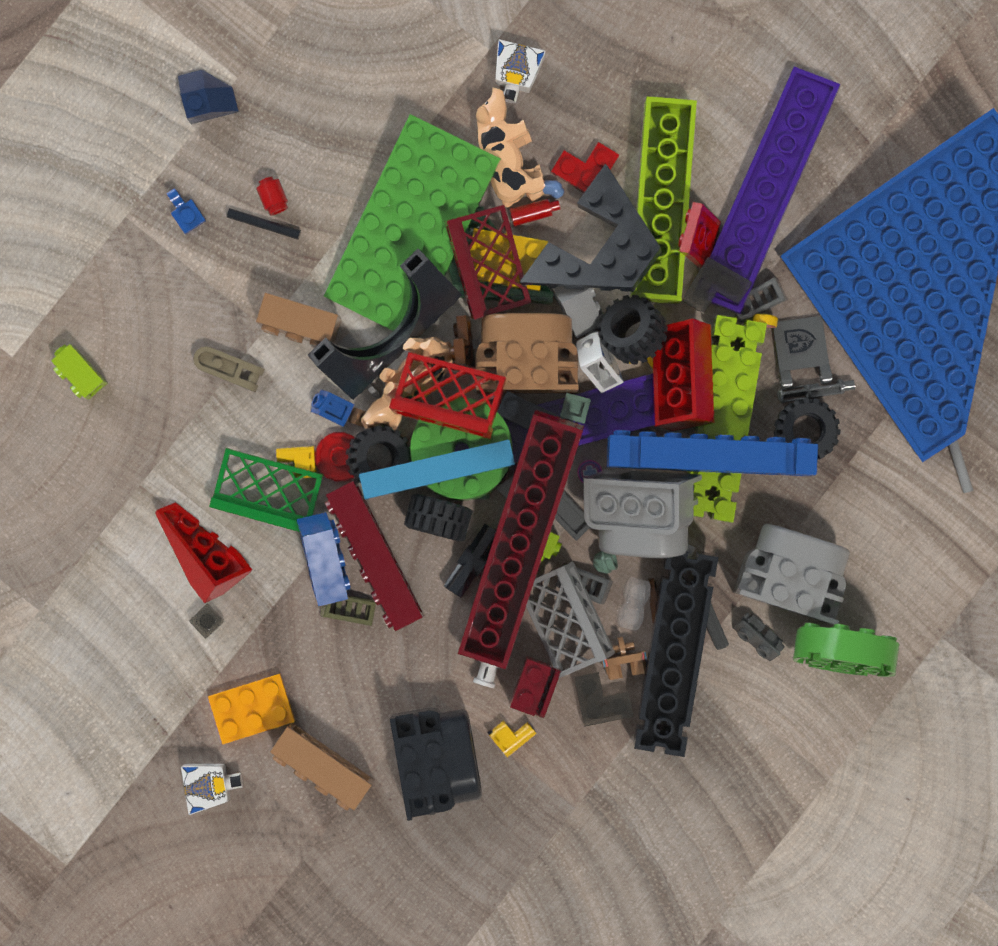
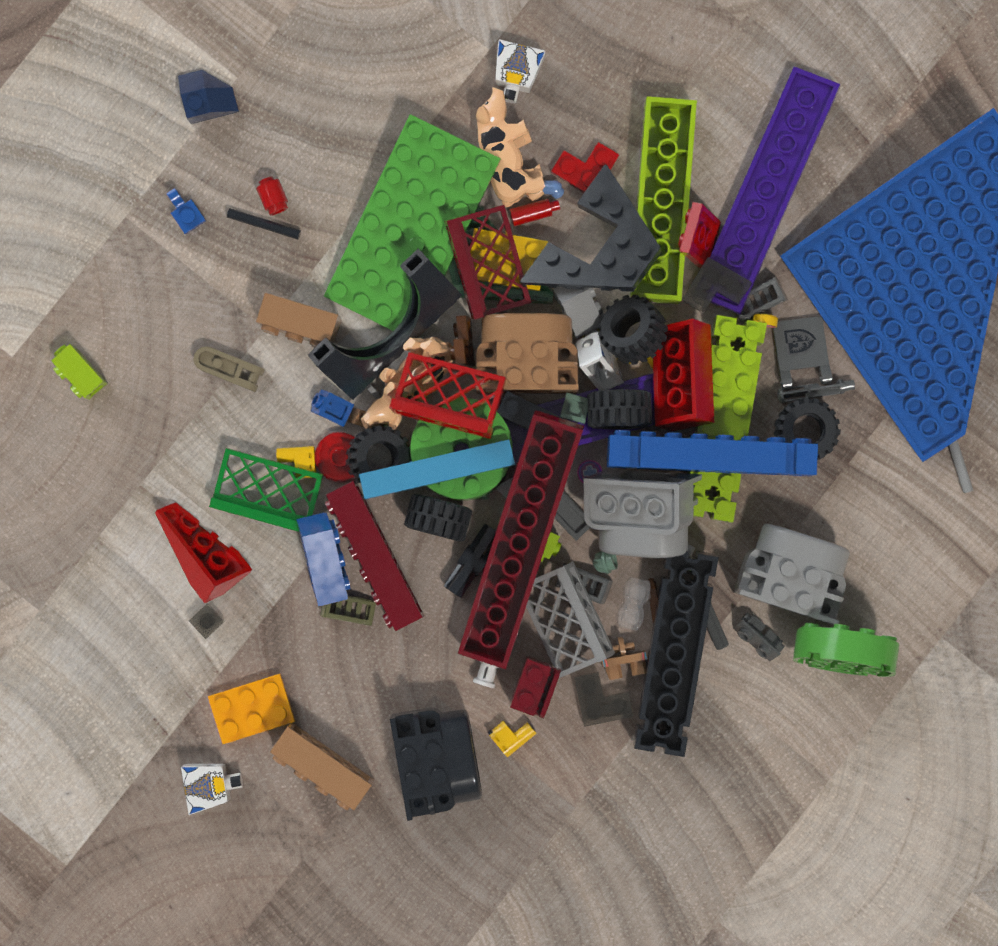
(619, 409): none -> black tyre

